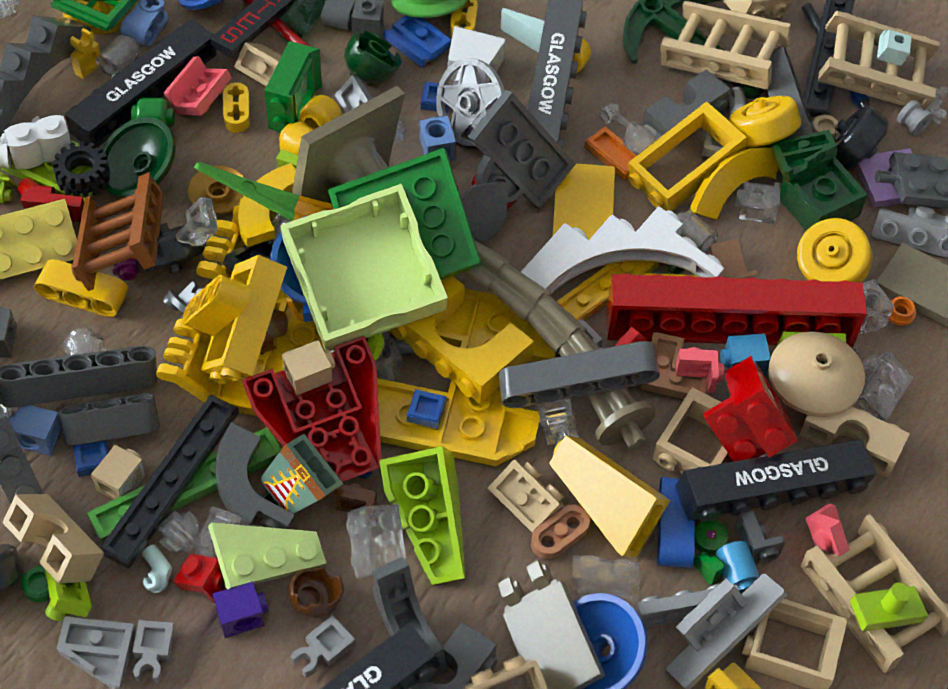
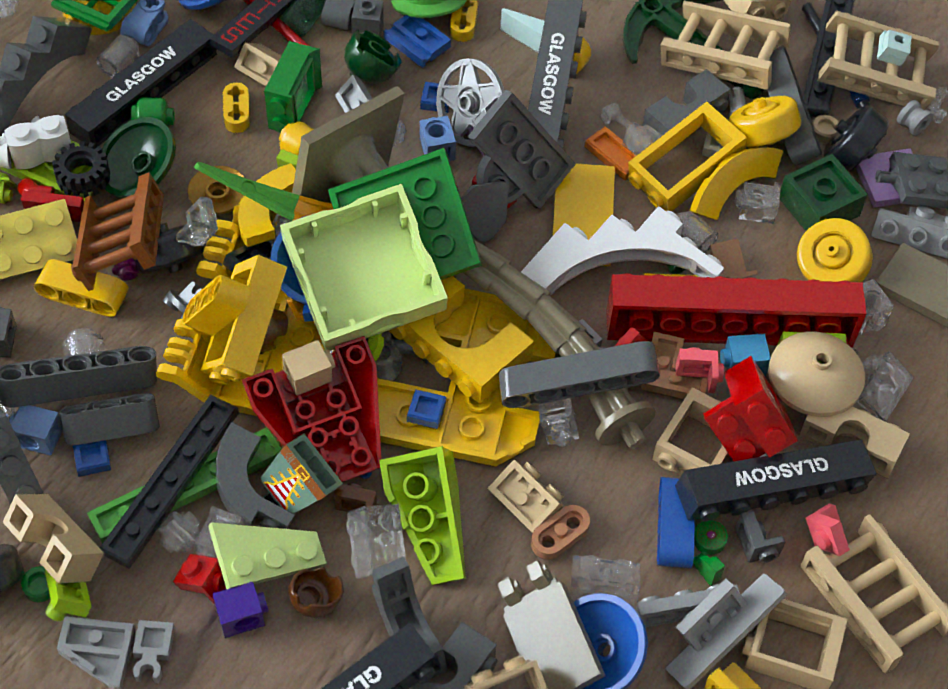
(85, 54): yellow plate -> none
(118, 472): tan brick -> none
(160, 569): light aqua arm -> none
(196, 88): coral bracket -> none
(319, 111): yellow head -> none
(325, 643): light grey plate -> none
(476, 45): white torso -> none
(594, 292): yellow tile -> none
(611, 495): yellow slope -> none
(739, 564): dark azure brick -> none
(803, 153): dark green wing -> none
(888, 608): lime tile -> none
(905, 306): orange plate -> none

